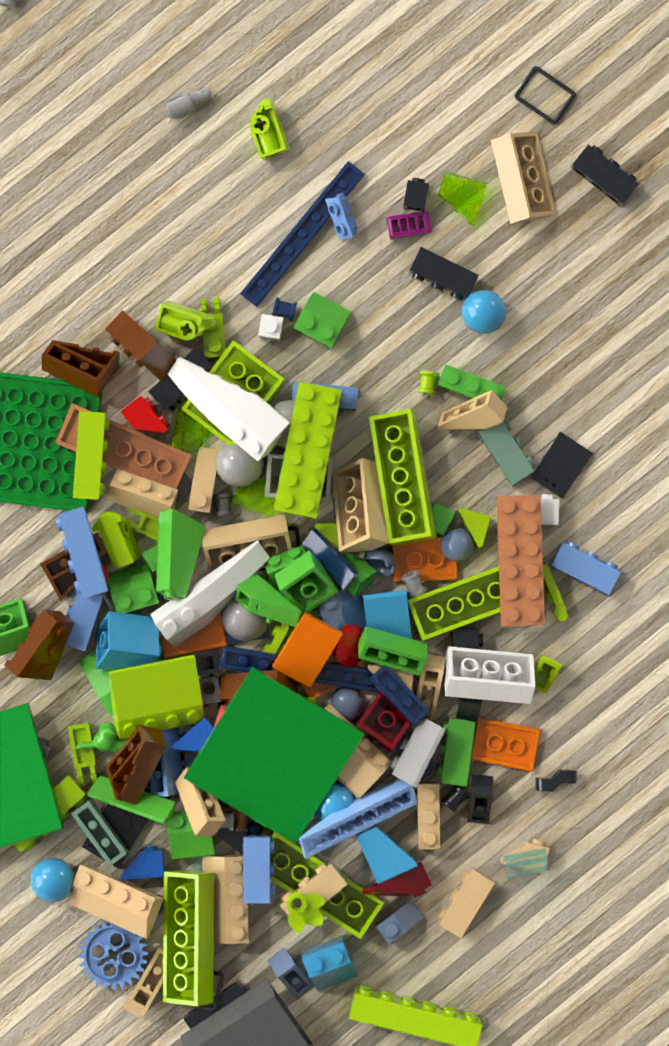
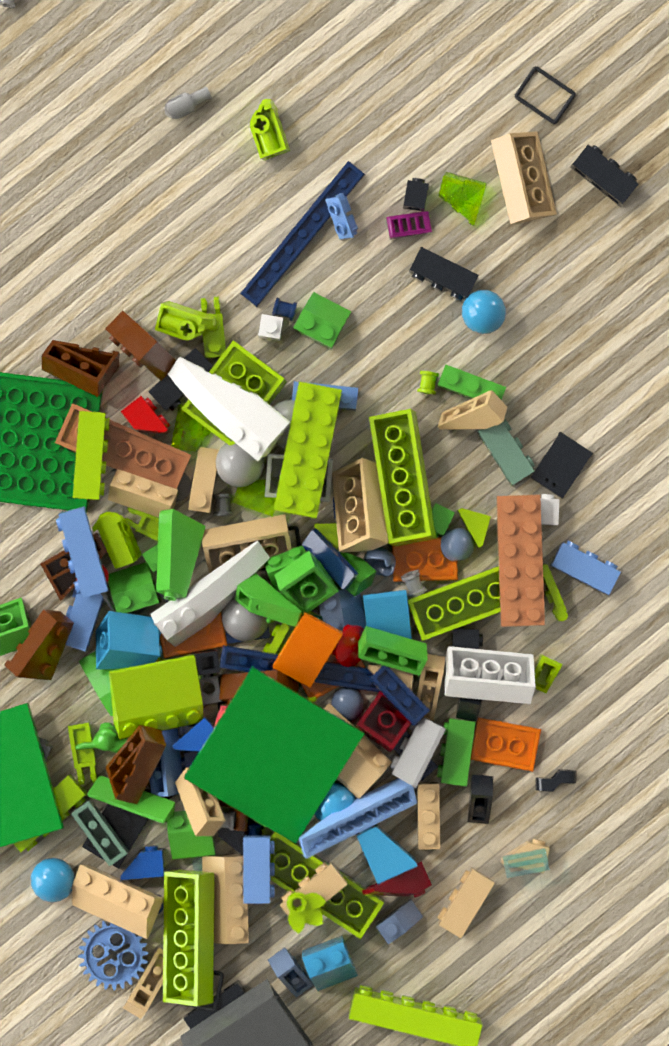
(455, 798): black bush -> none

